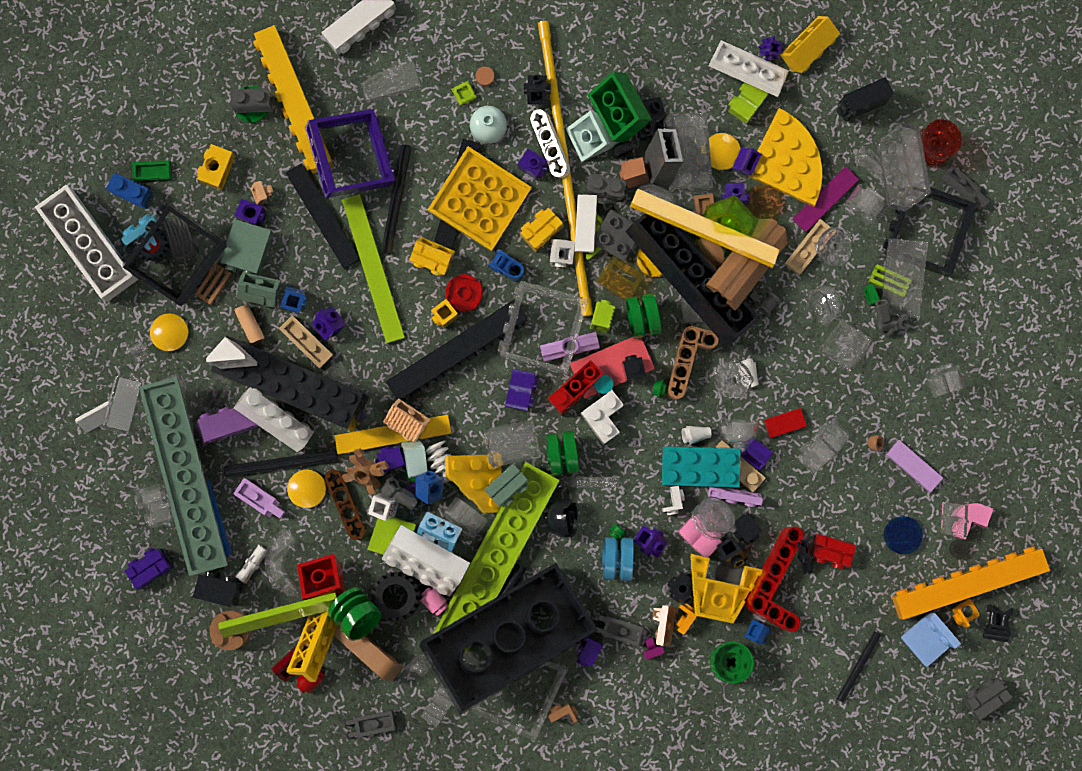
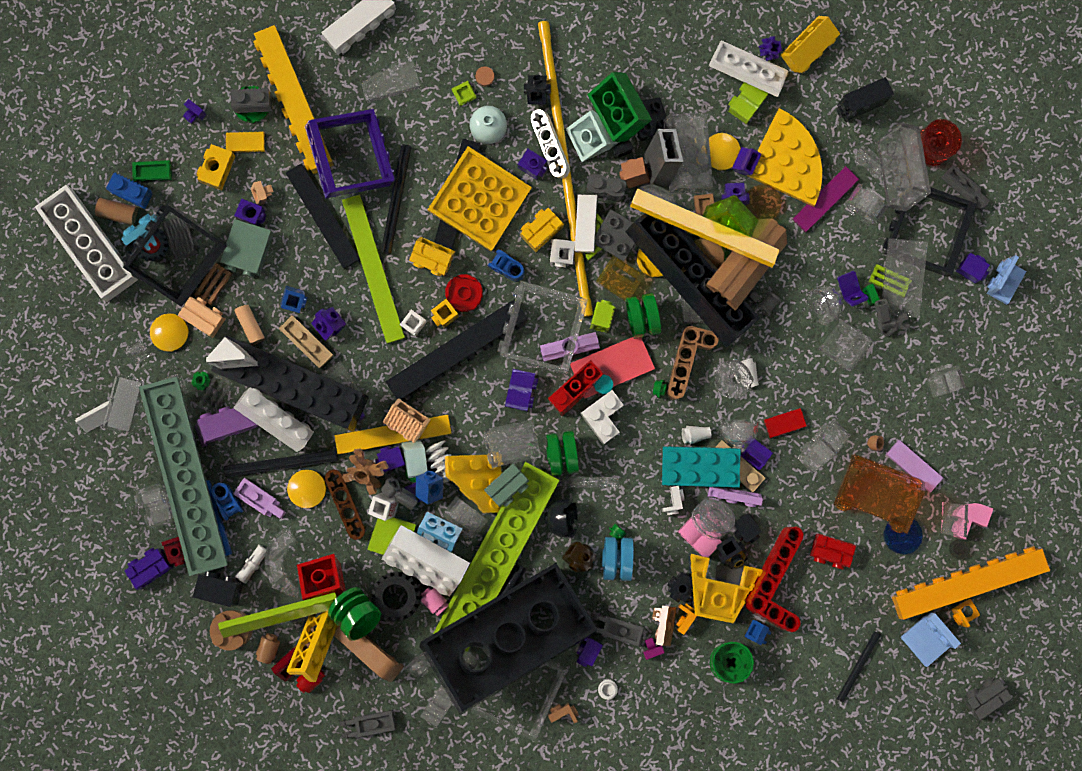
(116, 211): none -> medium nougat brick
(168, 546): none -> dark red brick
(193, 112): none -> dark purple tile
(202, 317): none -> light nougat brick
(205, 380): none -> green plate
(227, 501): none -> blue piece
(245, 141): none -> yellow tile
(258, 289): sand green brick -> none
(267, 648): none -> medium nougat brick
(413, 323): none -> white brick
(579, 557): none -> dark brown brick
(607, 689): none -> white plate
(633, 368): black brick -> none
(650, 541): dark purple brick -> none
(805, 556): black axle -> none
(806, 250): tan plate -> none
(825, 246): clear plate -> none
(850, 288): none -> dark purple bracket
(880, 492): none -> clear orange windscreen
(973, 268): none -> dark purple brick
(997, 632): black piece -> none
(1006, 281): none -> light blue bracket

